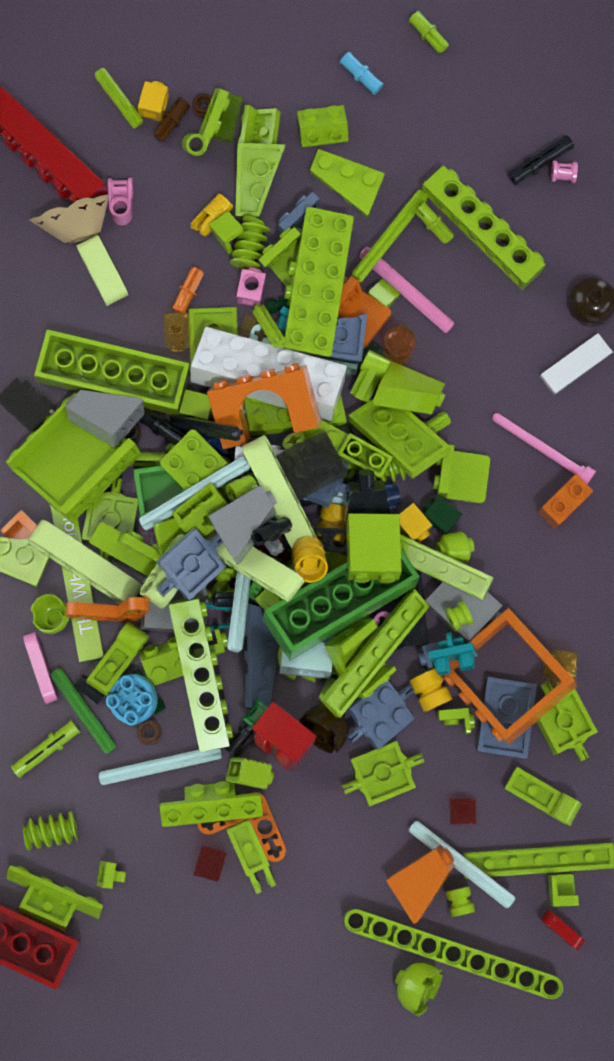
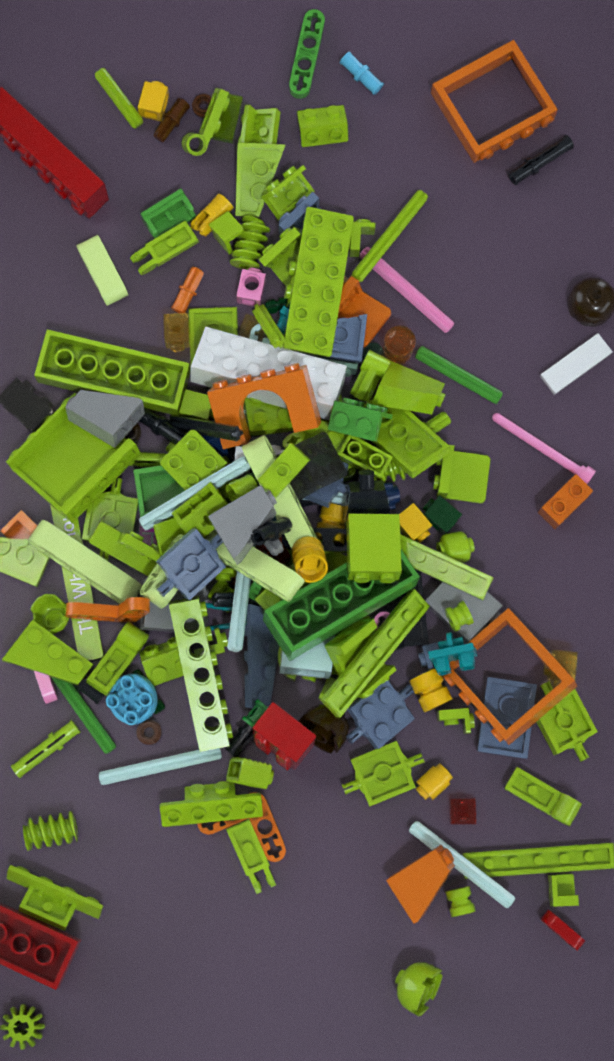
(22, 1036): none -> lime gear
(46, 654): none -> lime wing
(75, 223): tan piece -> none
(108, 874): lime tile -> none
(120, 196): bright pink piece -> none
(165, 247): none -> lime hinge
(168, 213): none -> bright green hinge
(210, 863): clear red panel -> none
(284, 470): none -> lime plate
(285, 194): none -> lime bracket
(309, 54): none -> bright green beam
(349, 179): lime wing -> none
(355, 420): none -> bright green bracket
(360, 227): none -> lime bracket
(384, 293): lime slope -> none
(428, 32): lime axle -> none
(433, 222): lime axle -> none
(433, 782): none -> yellow brick
(438, 954): lime beam -> none
(458, 375): none -> bright green axle
(473, 71): none -> orange window
(520, 273): lime brick -> none
(564, 171): bright pink bush -> none

